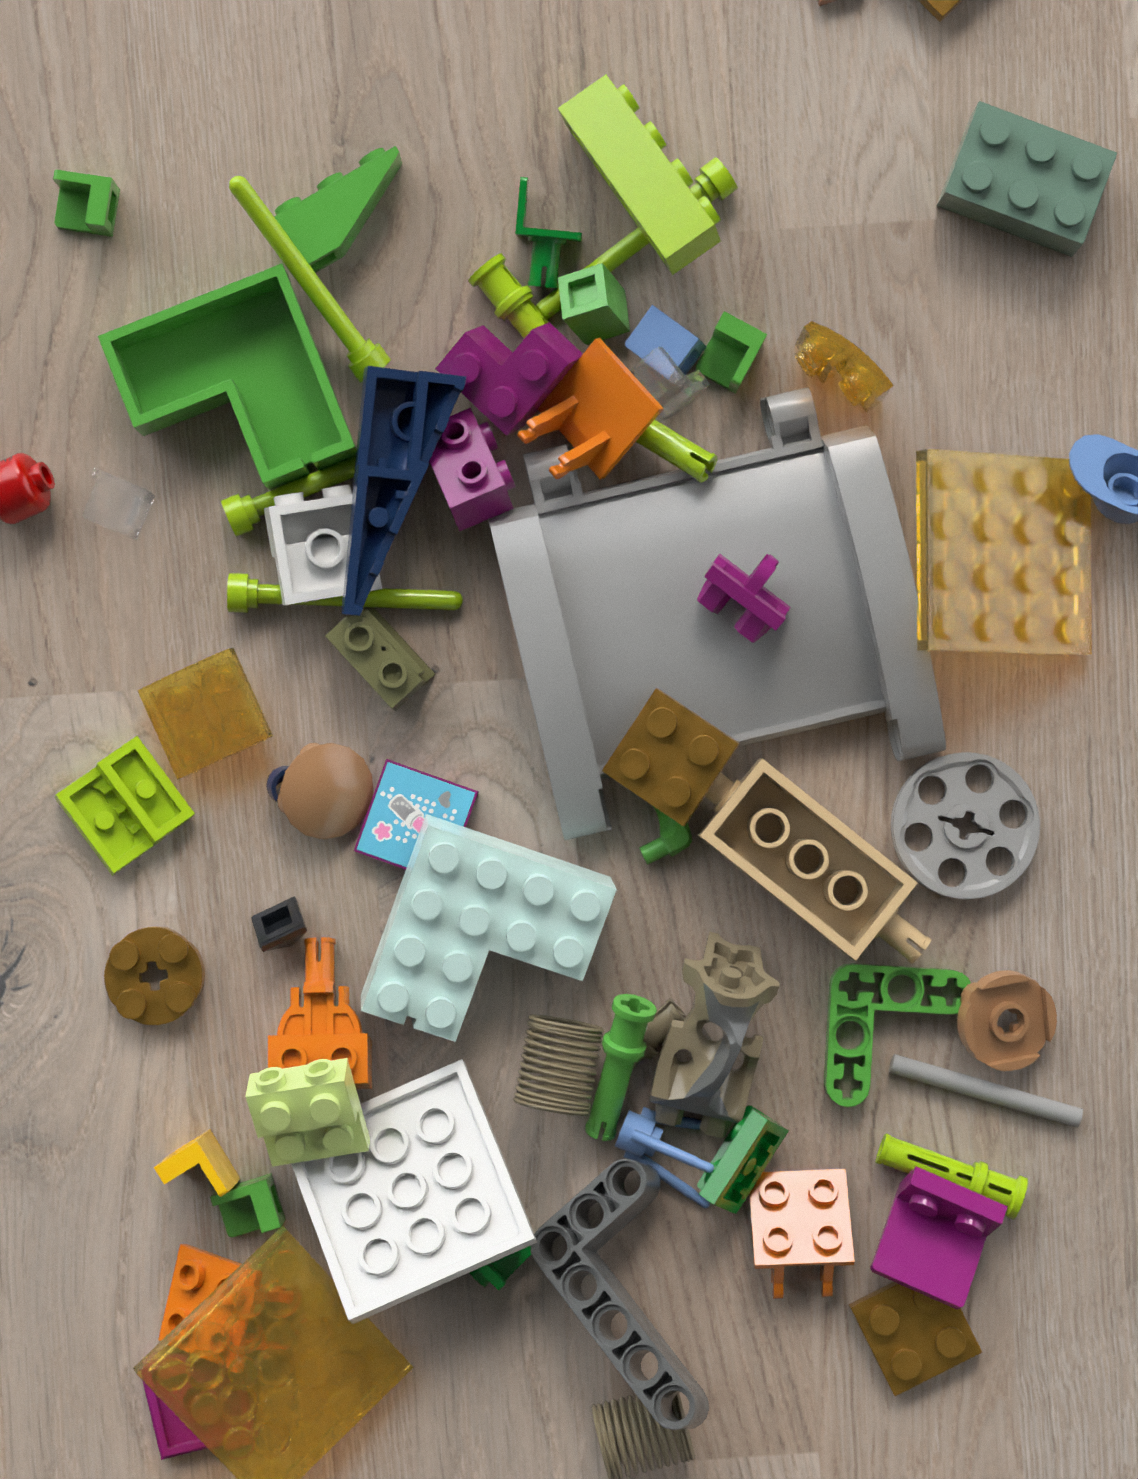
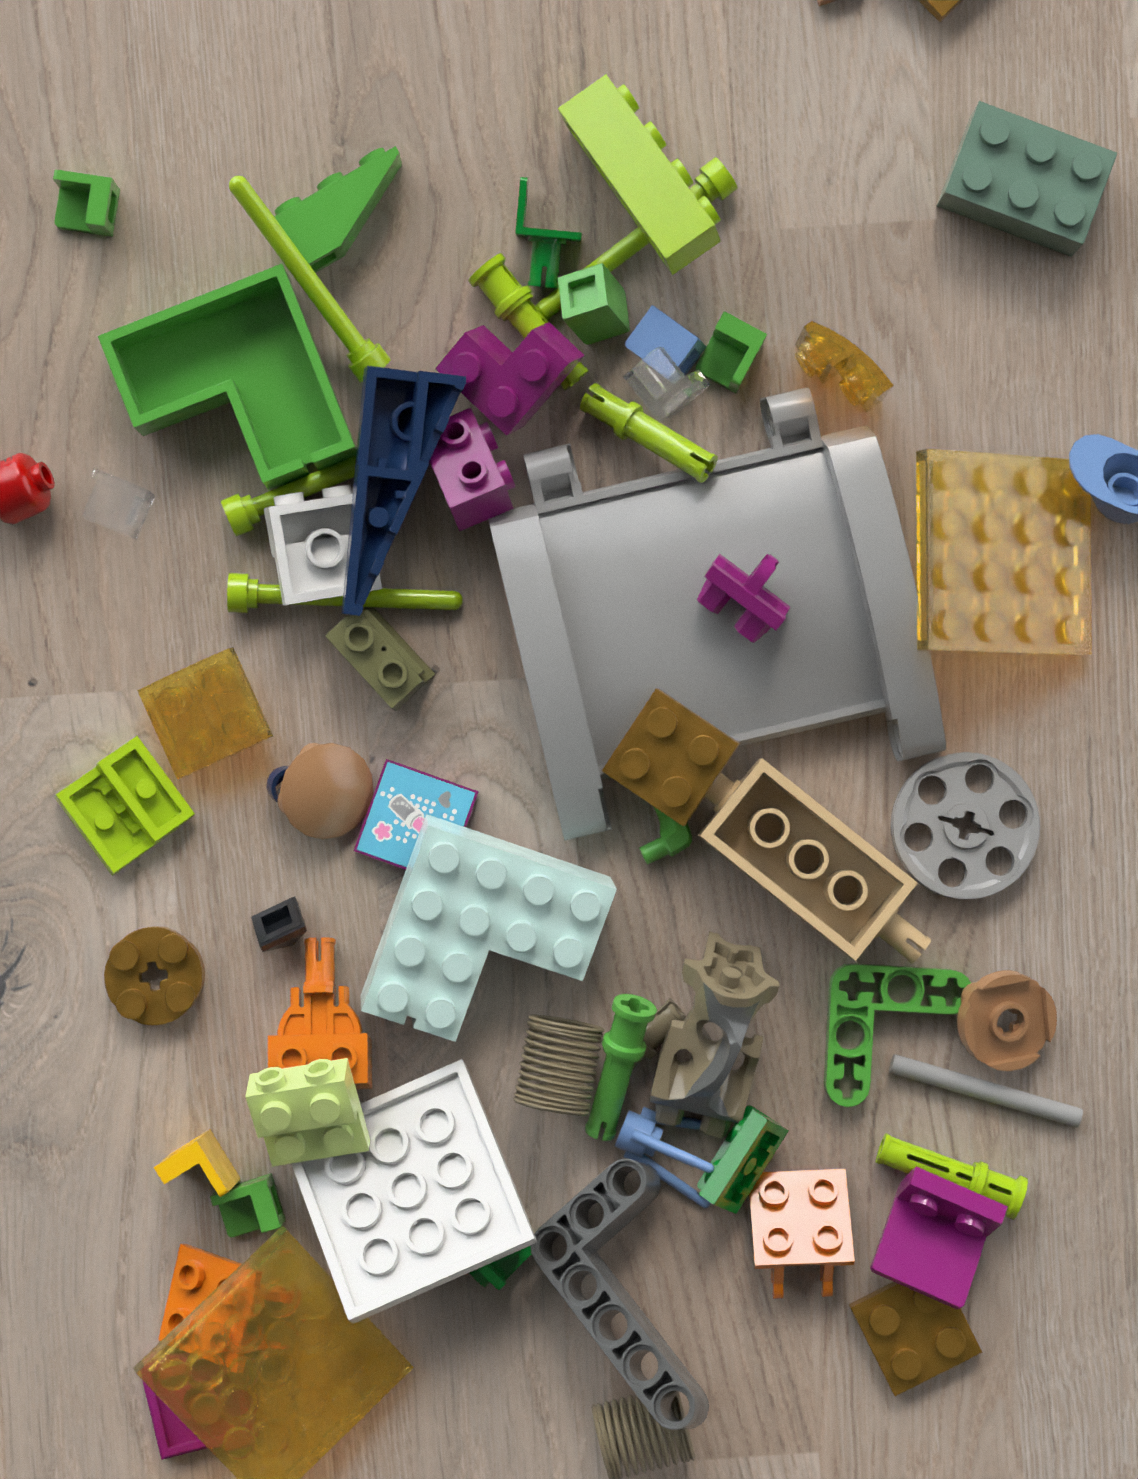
(597, 410): orange plate -> none

